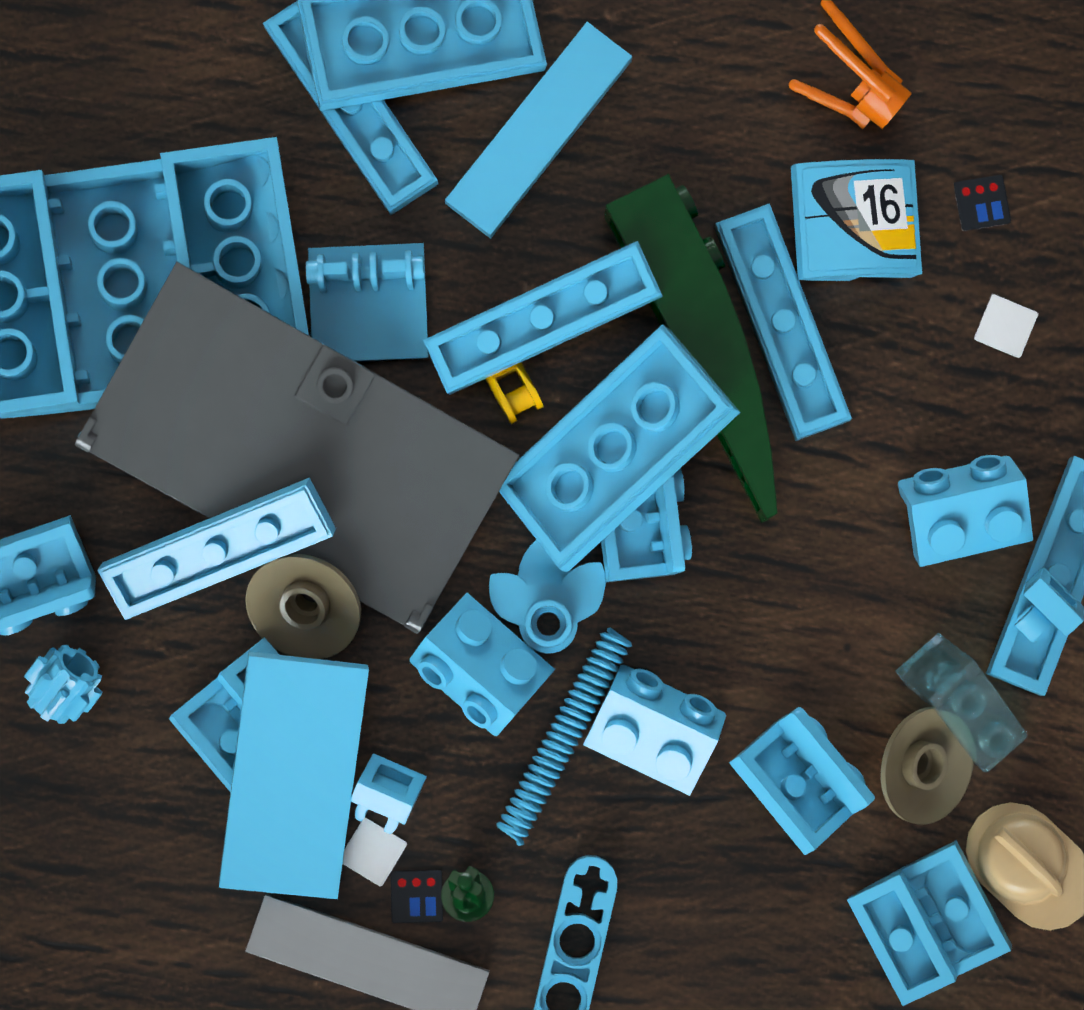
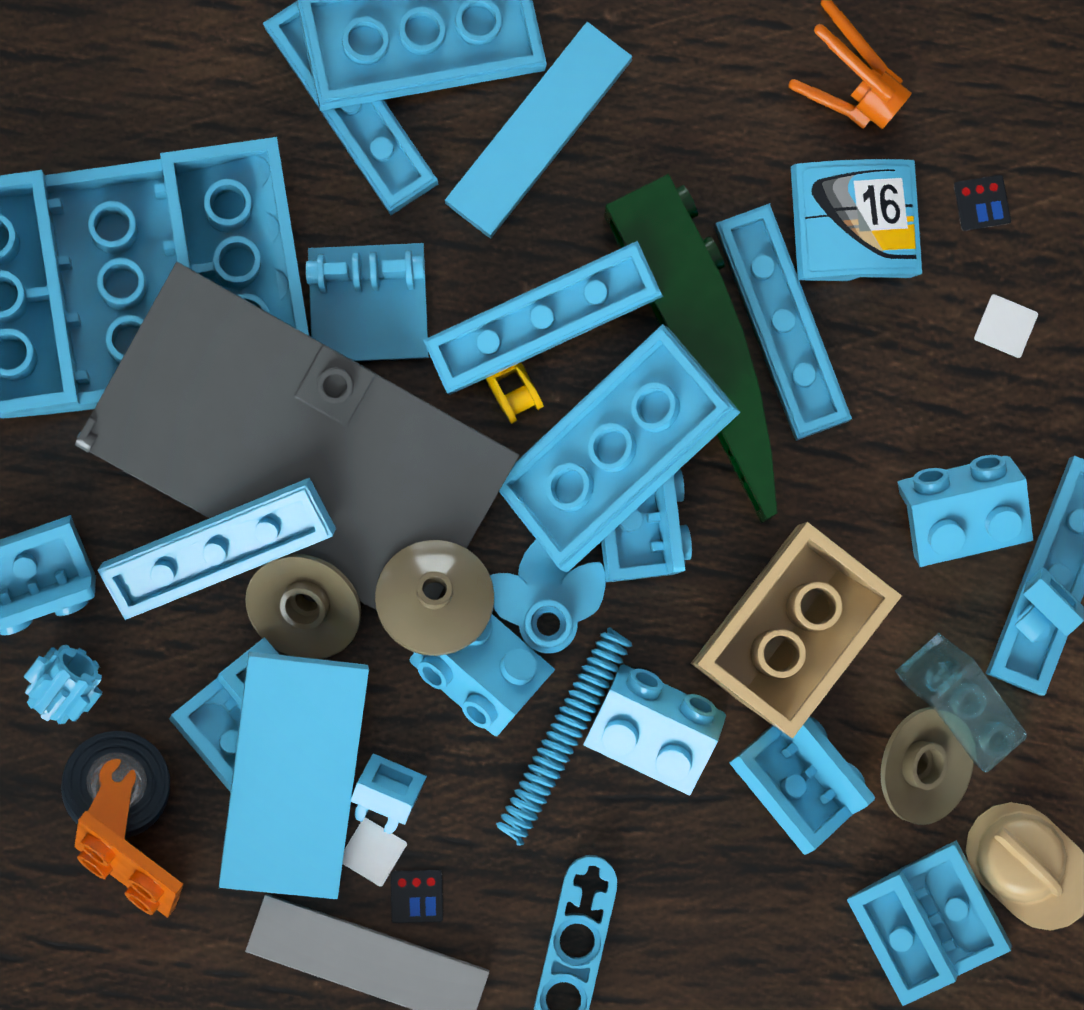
(115, 791): none -> plate
(439, 624): none -> dark tan dish
(467, 895): dark green piece -> none
(796, 629): none -> tan slope

